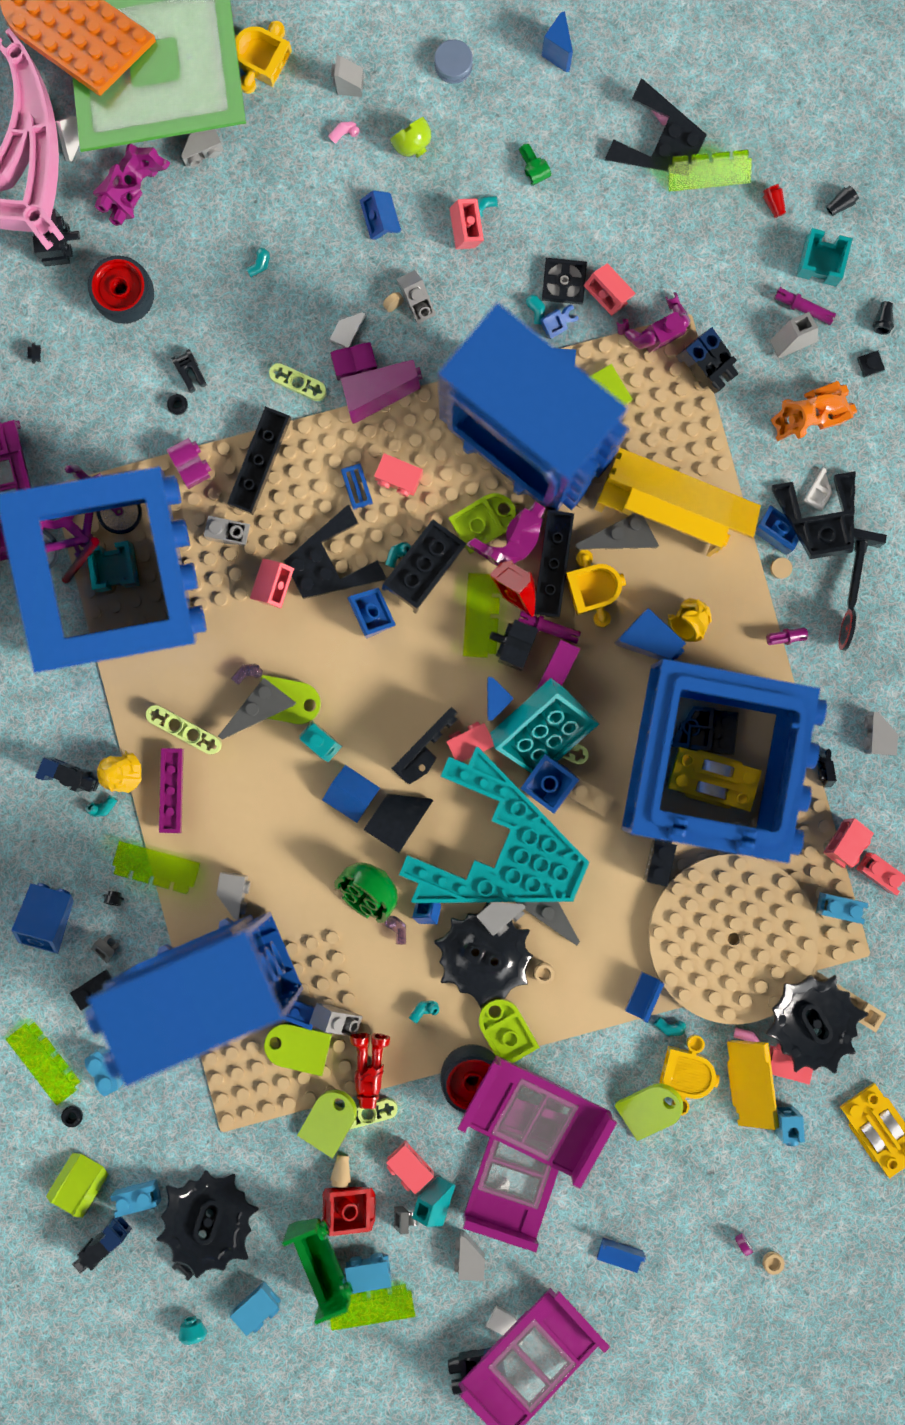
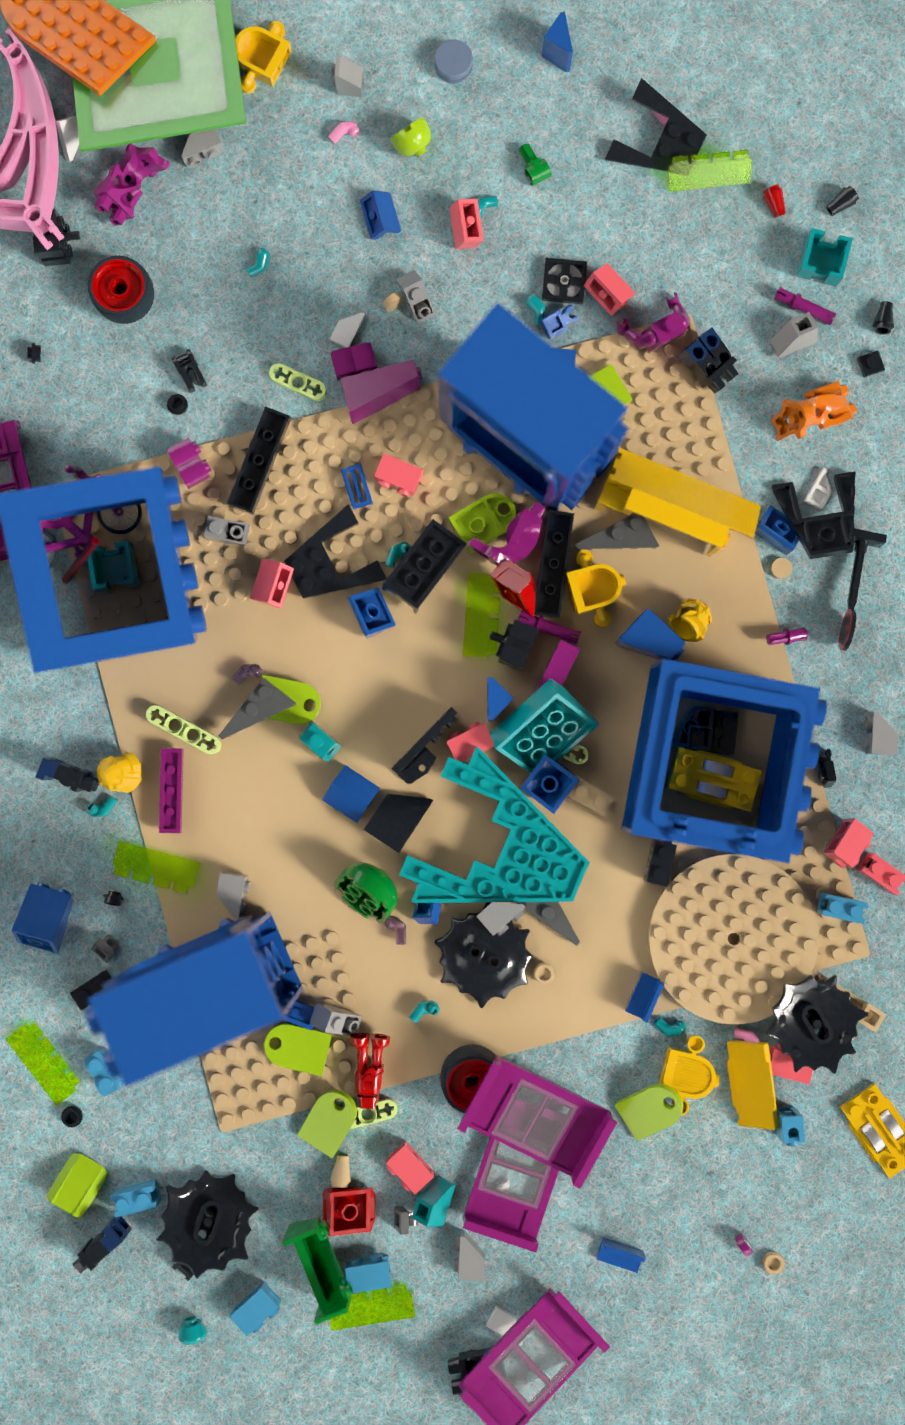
(508, 1032): lime tile -> none

